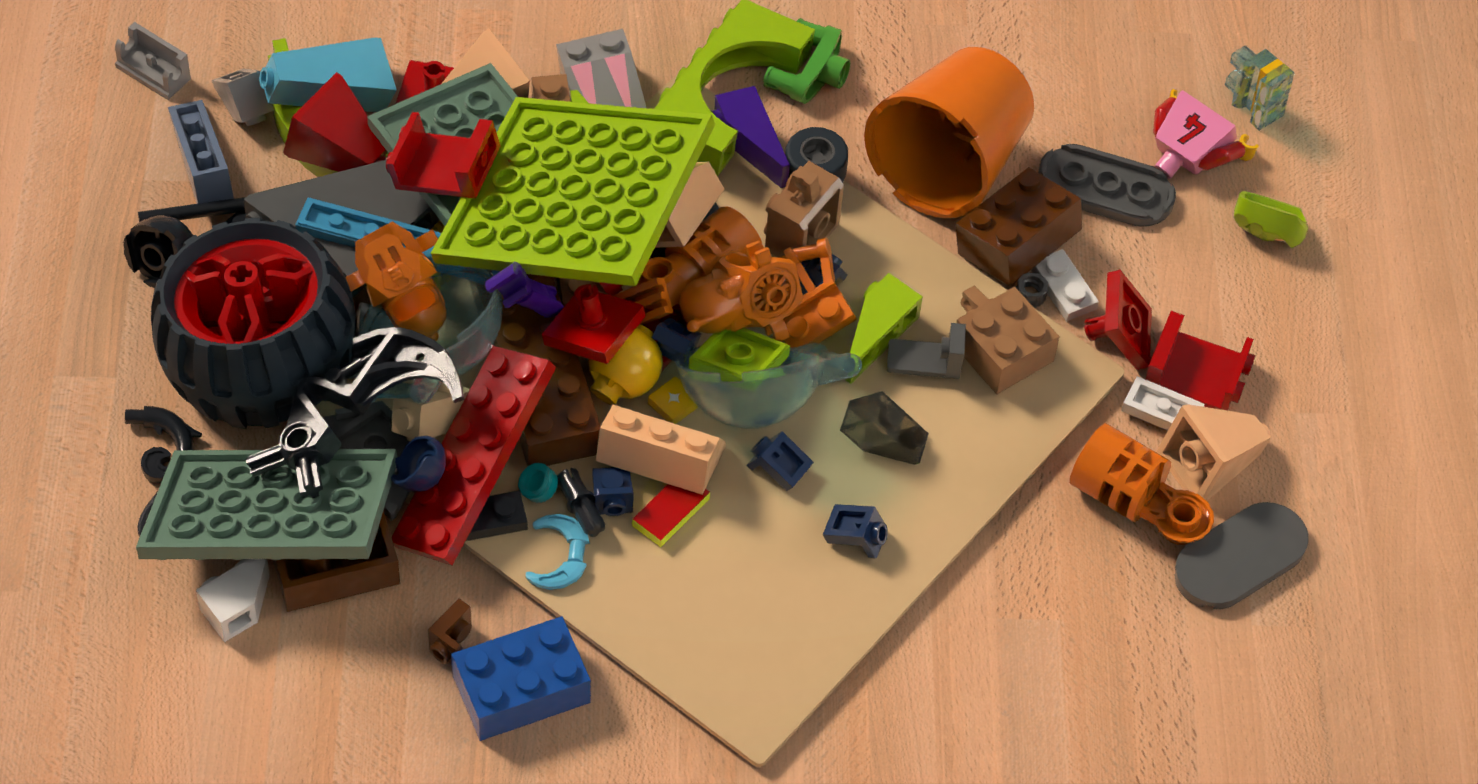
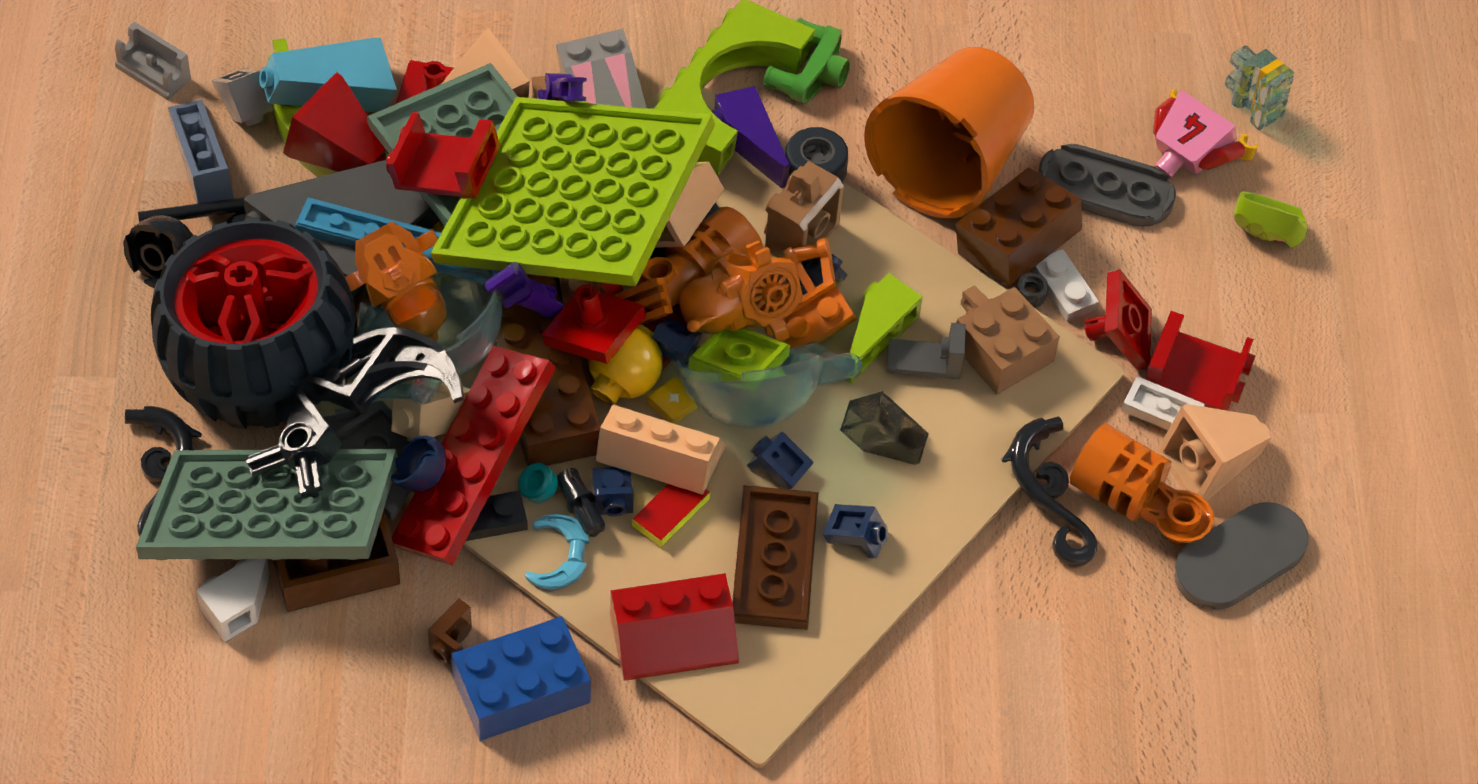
(563, 88): none -> dark purple piece
(674, 626): none -> red slope
(775, 557): none -> reddish brown tile
(1045, 495): none -> black plant

